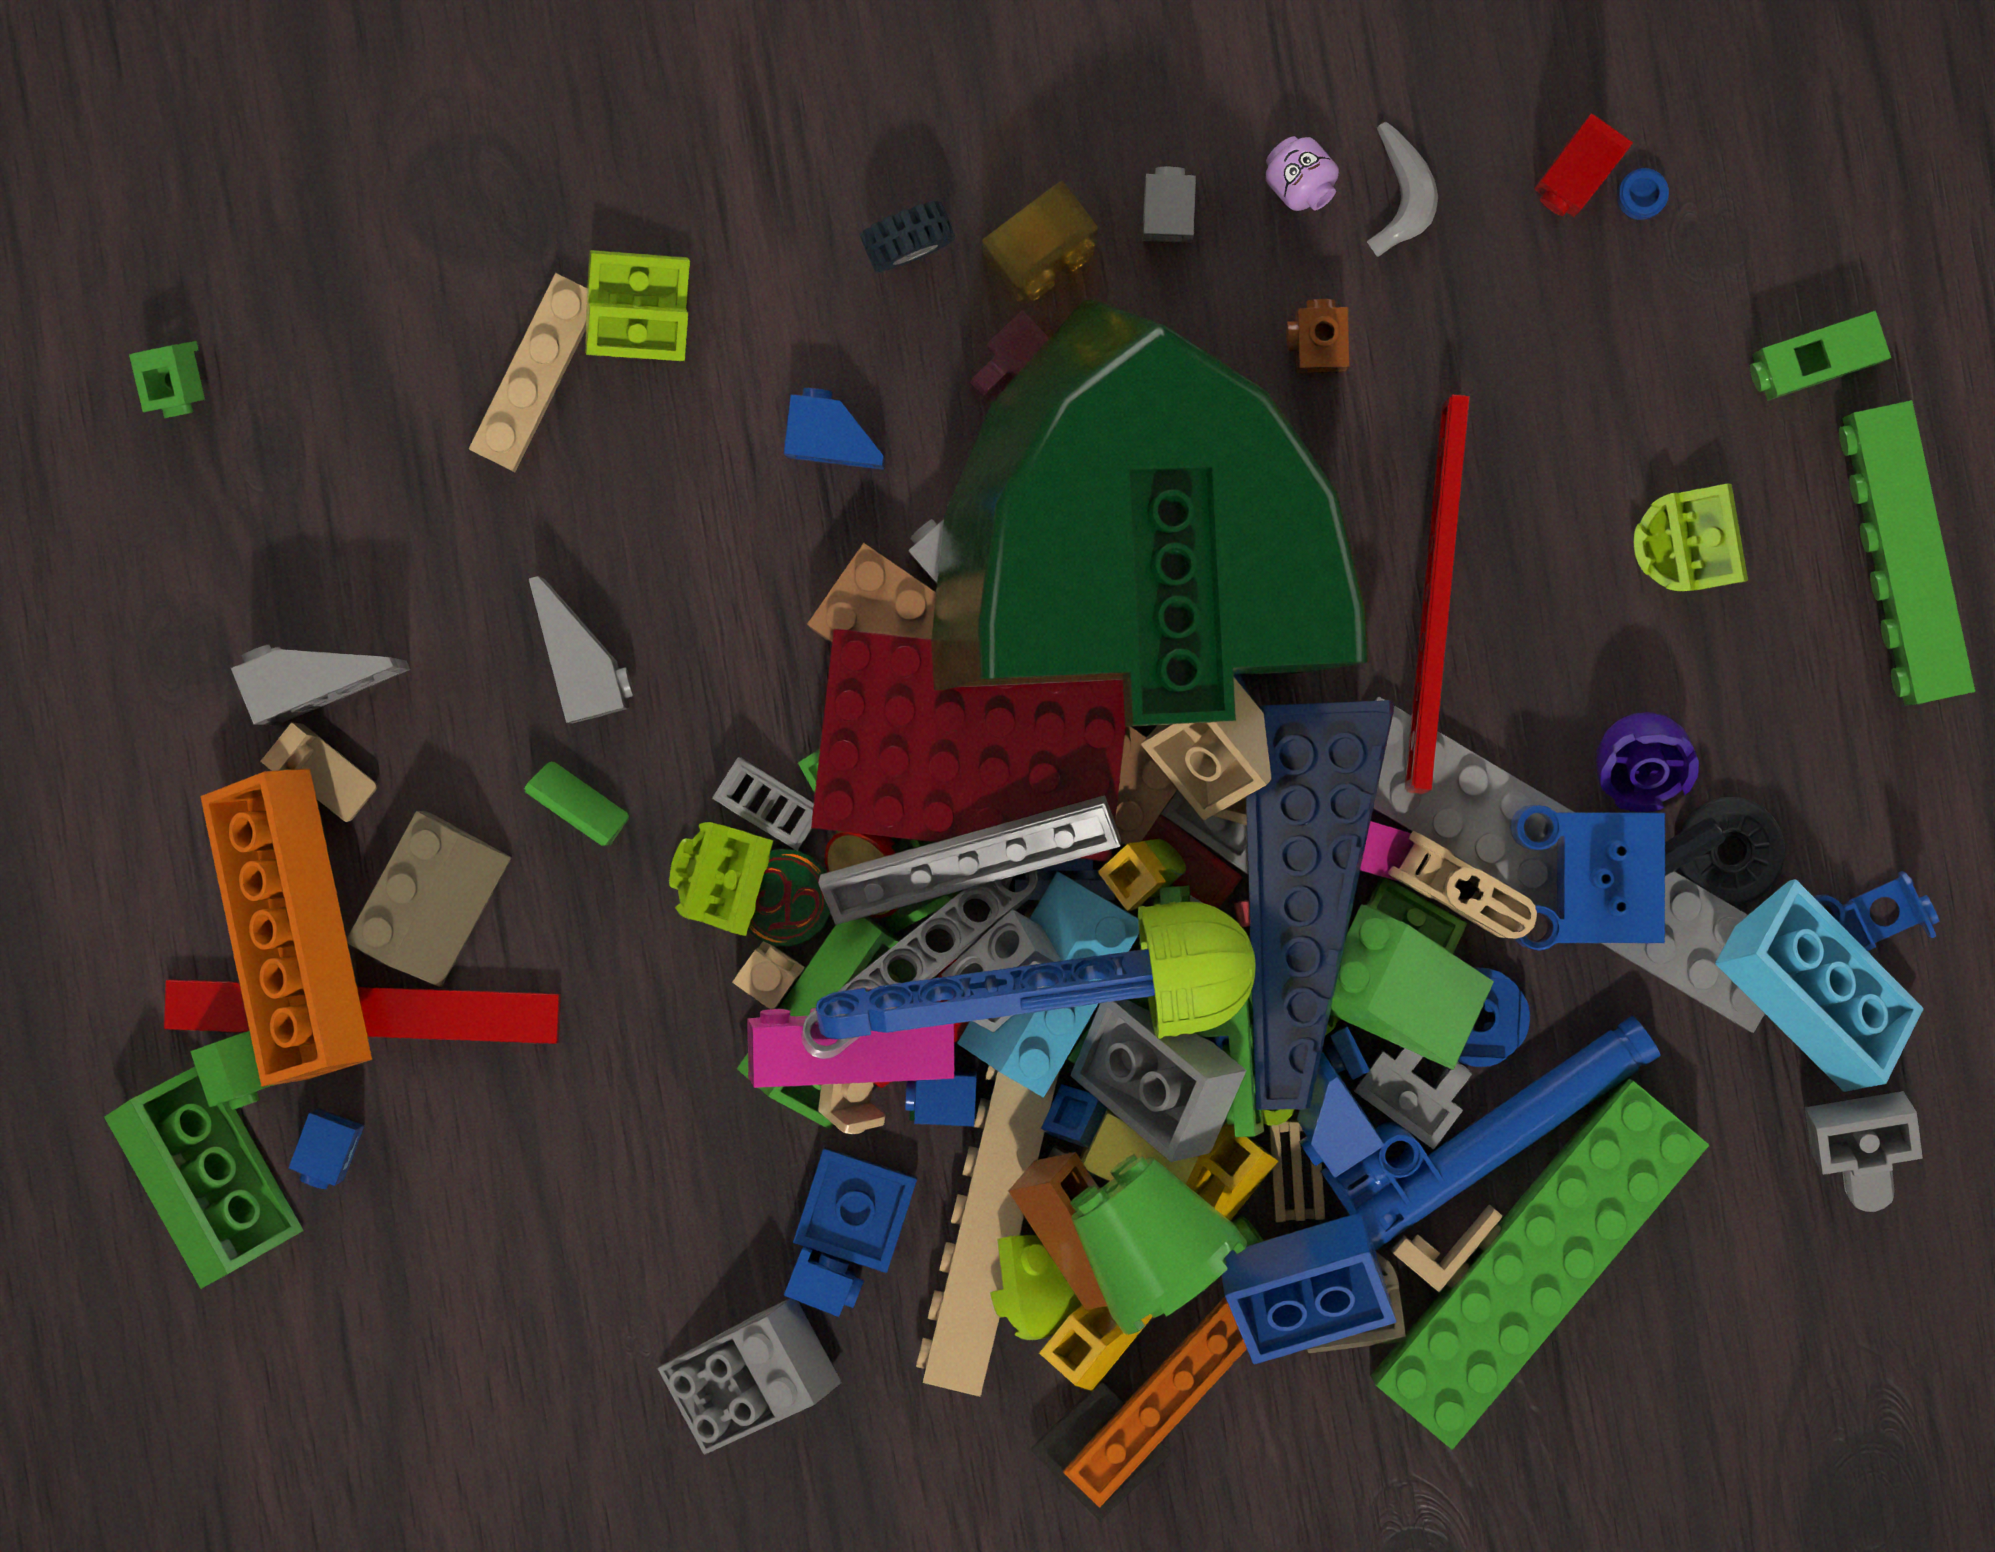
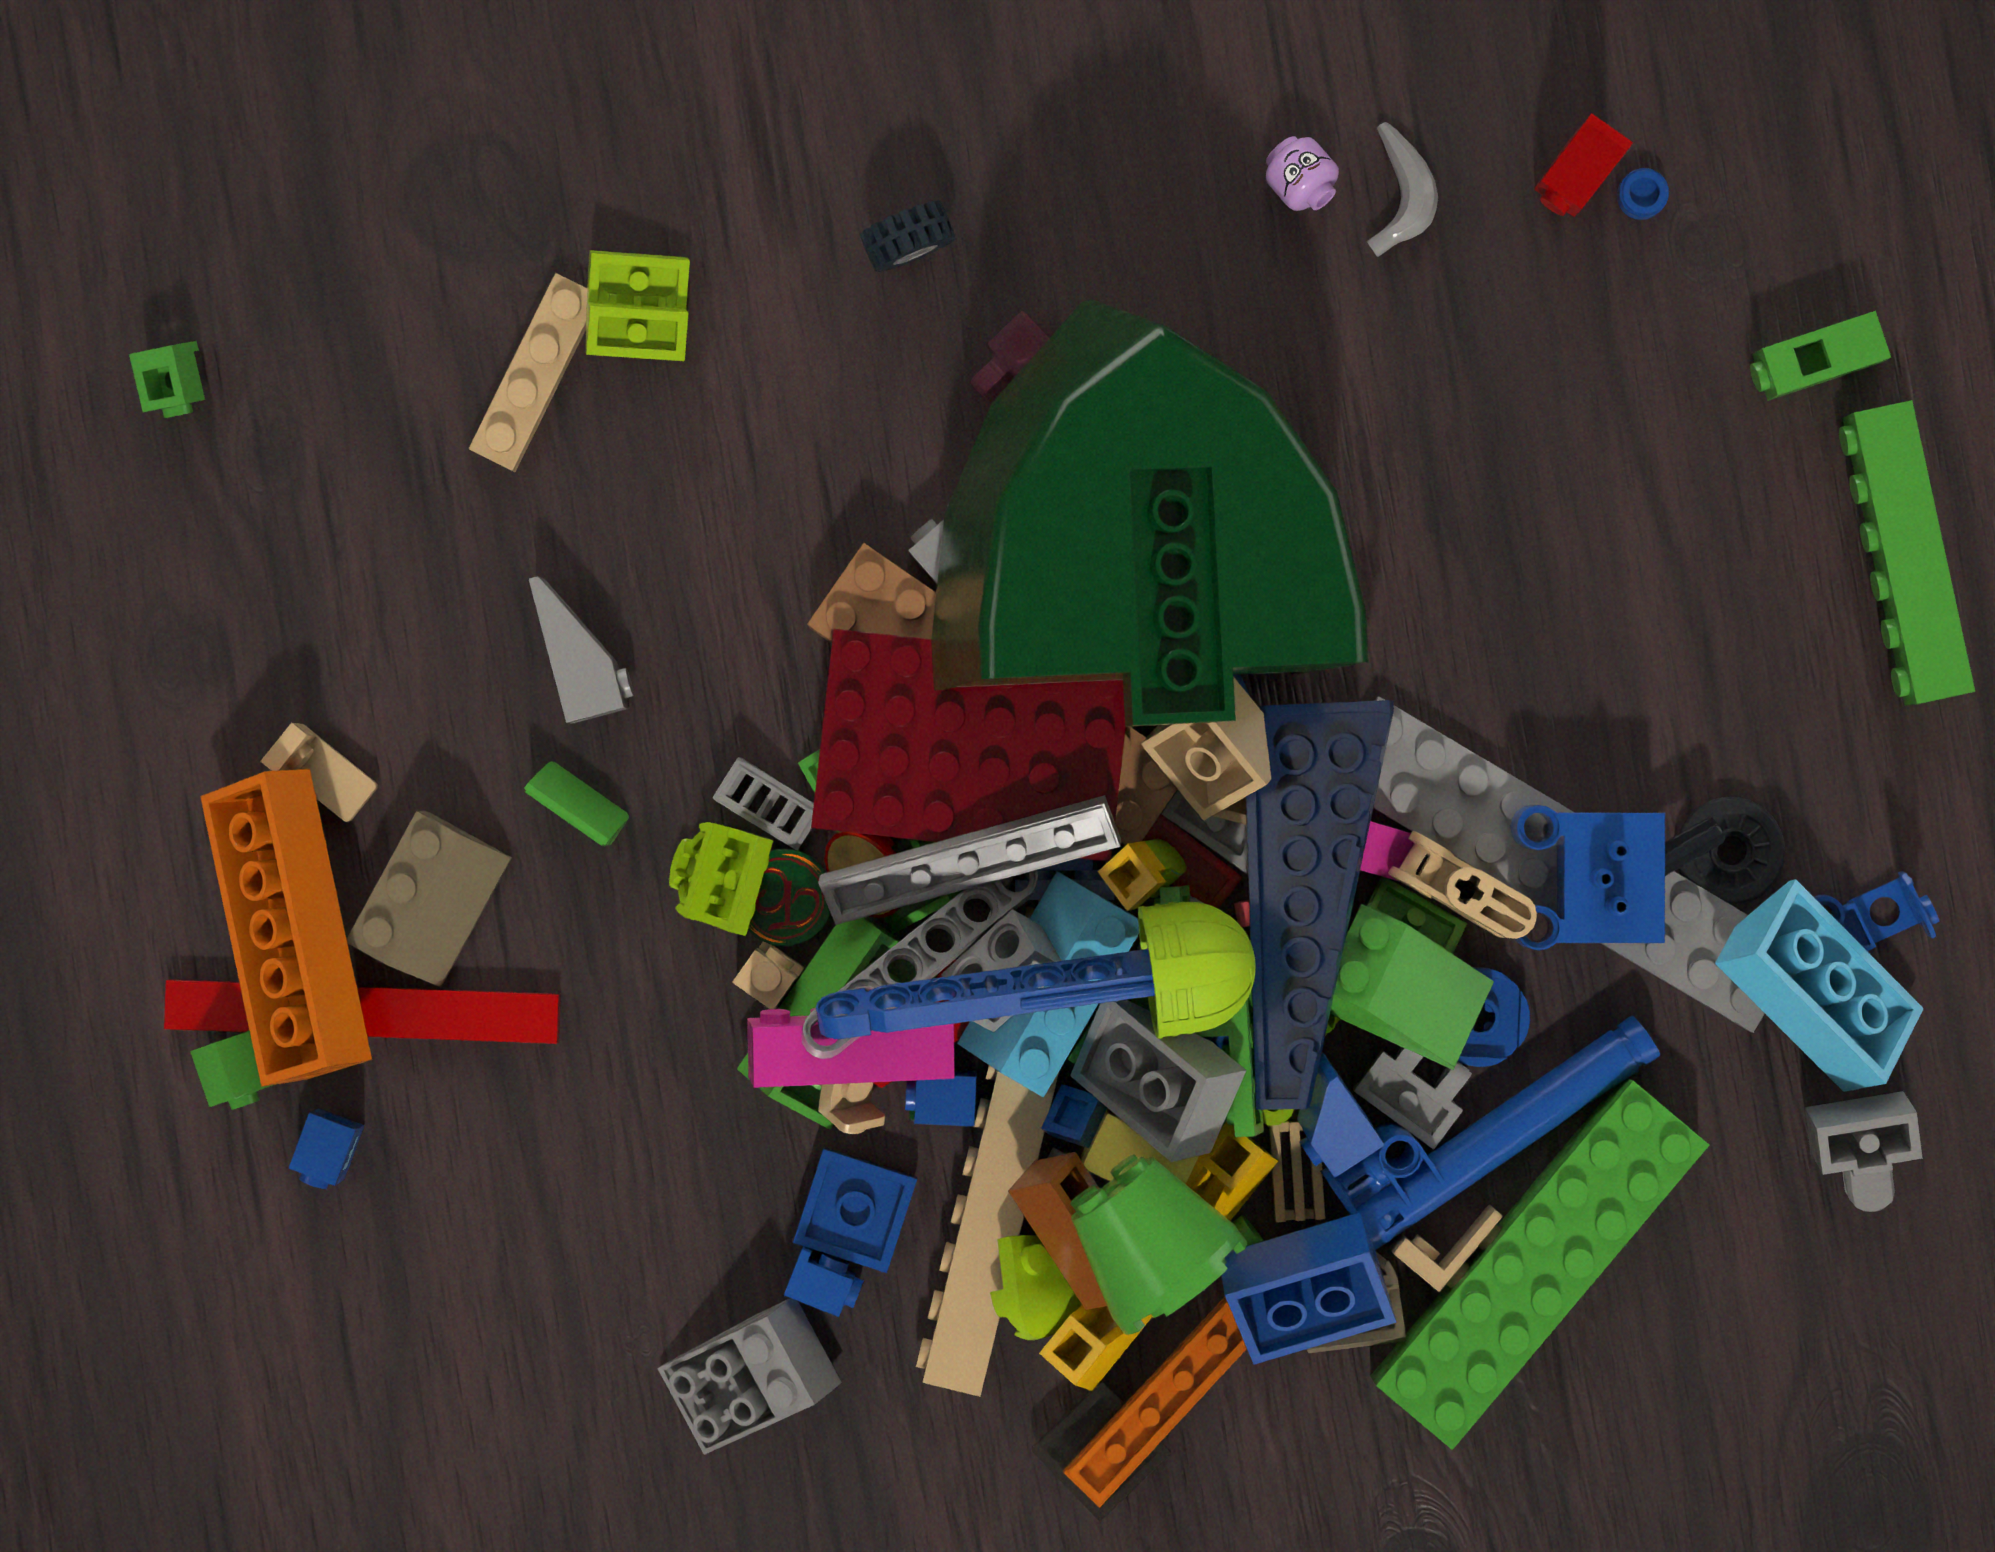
(203, 1176): bright green slope -> none
(293, 682): light grey slope -> none
(827, 432): blue slope -> none
(1041, 242): clear yellow brick -> none
(1169, 205): light grey brick -> none
(1319, 337): dark orange brick -> none
(1345, 1053): blue plate -> none
(1436, 595): red tile -> none
(1645, 761): dark purple cylinder -> none
(1692, 540): lime slope -> none

